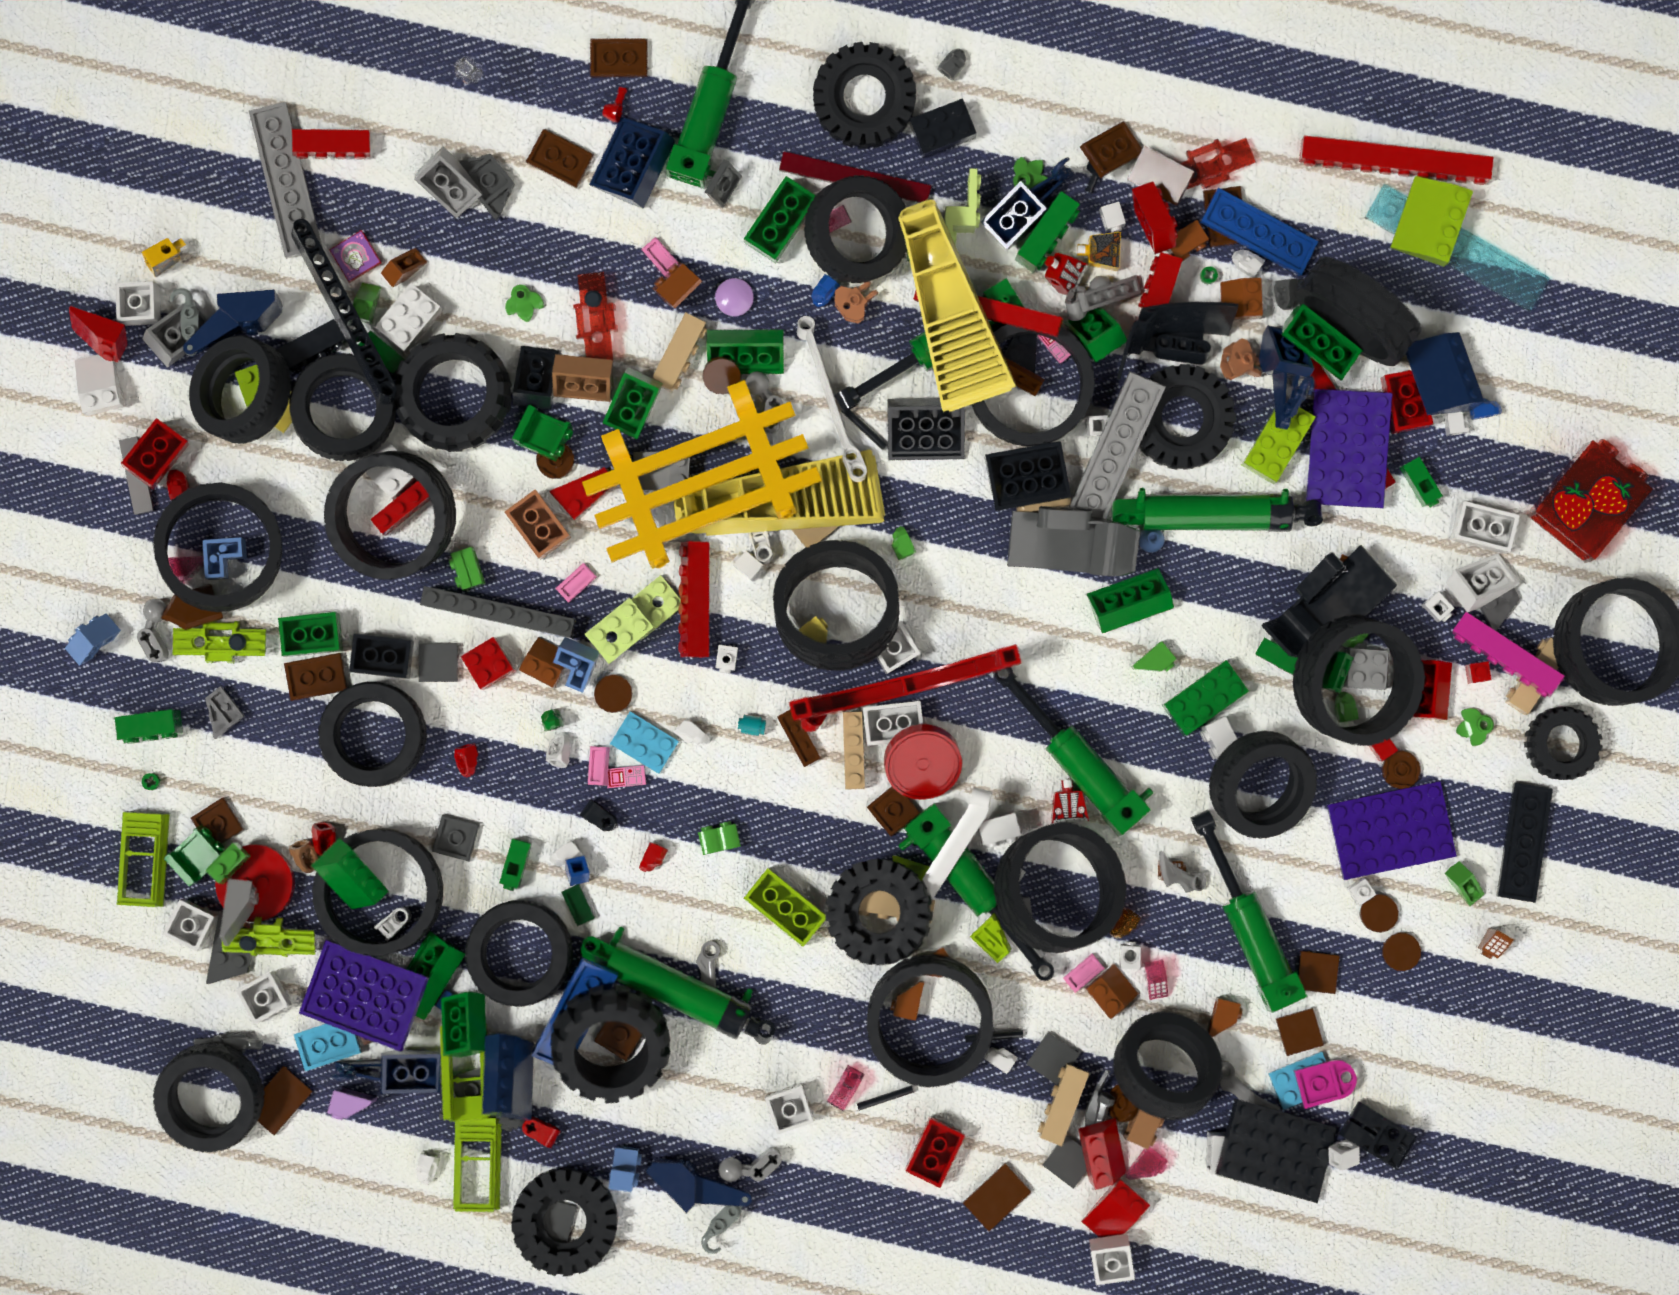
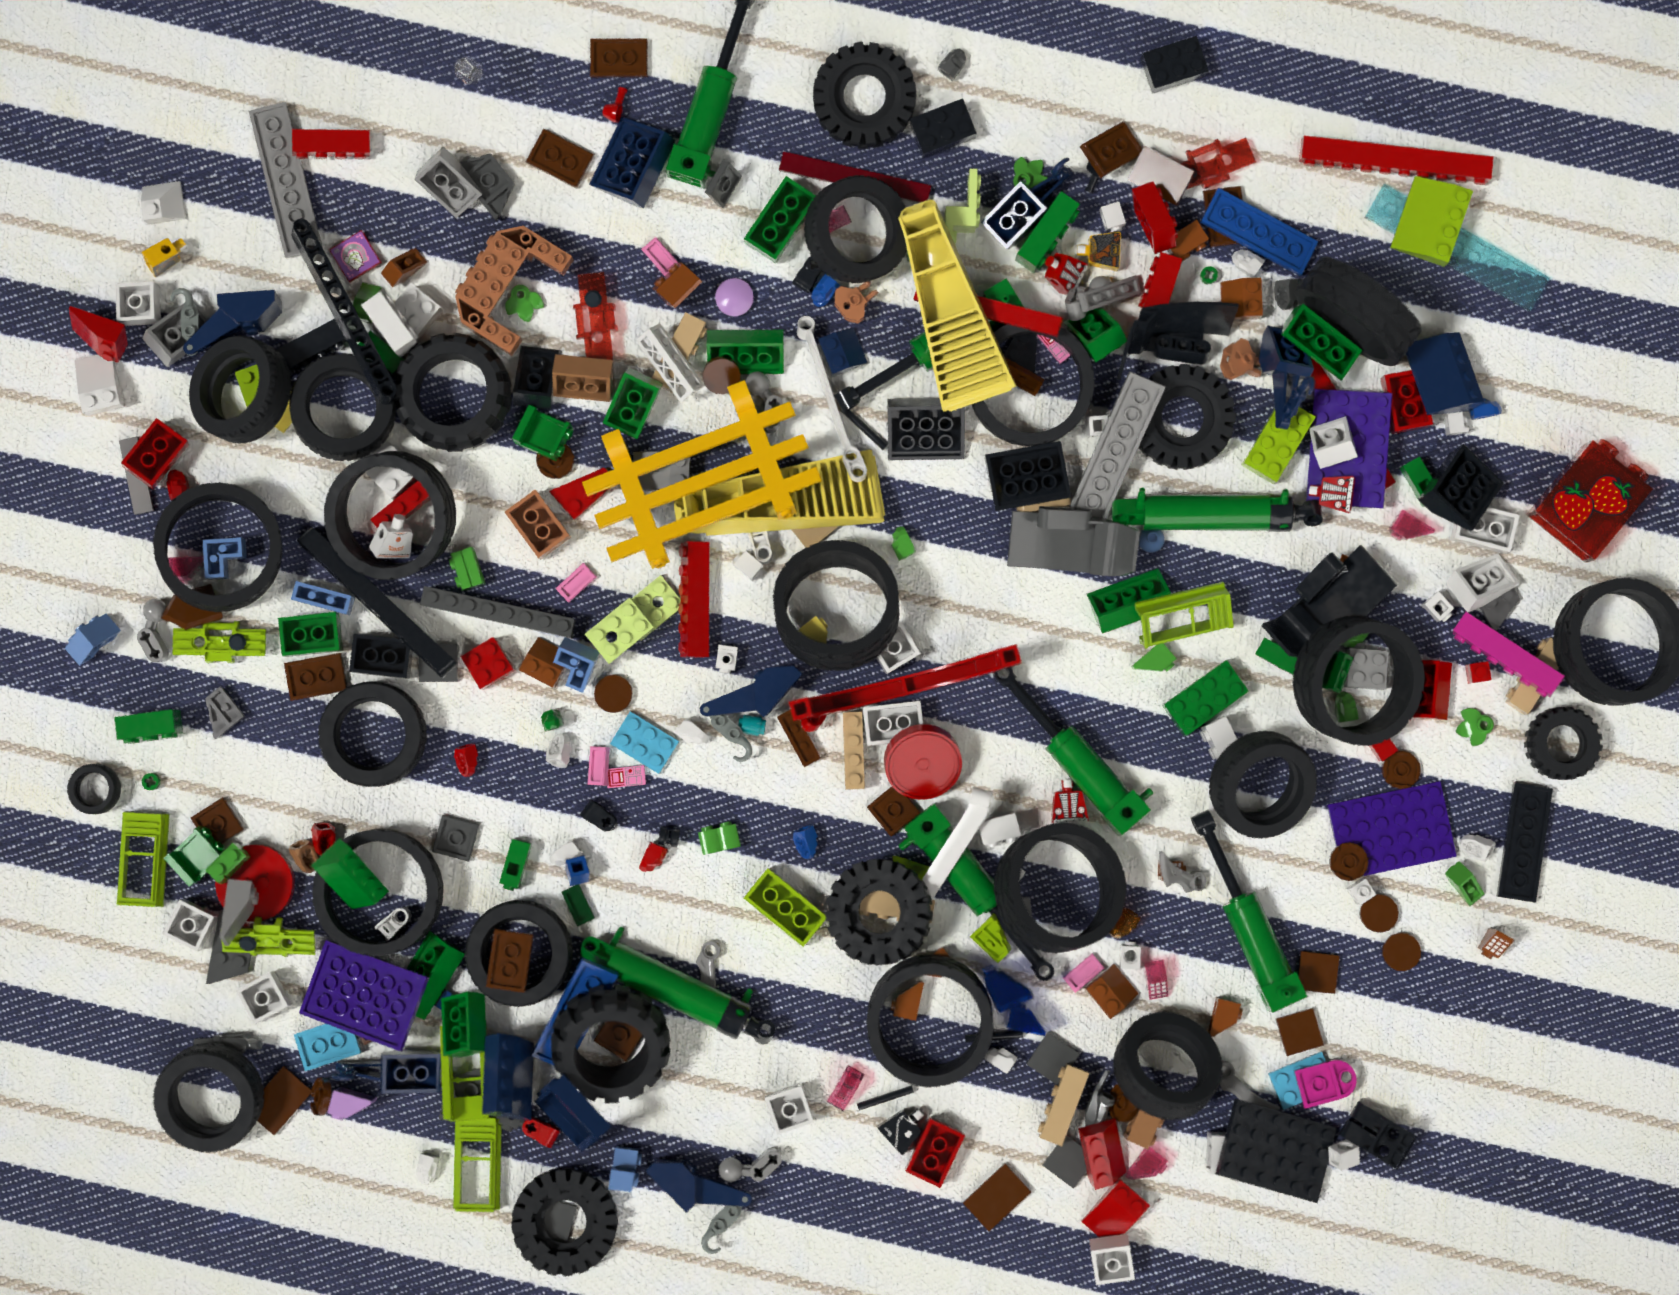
(75, 780): none -> black tyre
(162, 203): none -> white slope
(322, 598): none -> medium blue brick
(322, 1096): none -> reddish brown tile
(378, 603): none -> black beam
(390, 323): none -> white brick
(392, 539): none -> white torso
(494, 273): none -> nougat wedge
(509, 960): none -> reddish brown tile
(571, 1112): none -> dark blue window
(665, 834): none -> black wheel
(672, 359): none -> white fence
(759, 696): none -> dark blue slope
(805, 841): none -> blue rock
(806, 276): none -> black piece
(842, 351): none -> dark blue slope
(902, 1129): none -> black torso
(1004, 989): none -> clear blue windscreen
(1023, 1020): none -> clear blue slope
(1174, 64): none -> black brick
(1213, 595): none -> lime piece
(1333, 442): none -> white slope
(1335, 492): none -> torso
(1348, 861): none -> reddish brown tile
(1408, 527): none -> clear pink slope
(1461, 489): none -> black slope
(1477, 847): none -> white rock

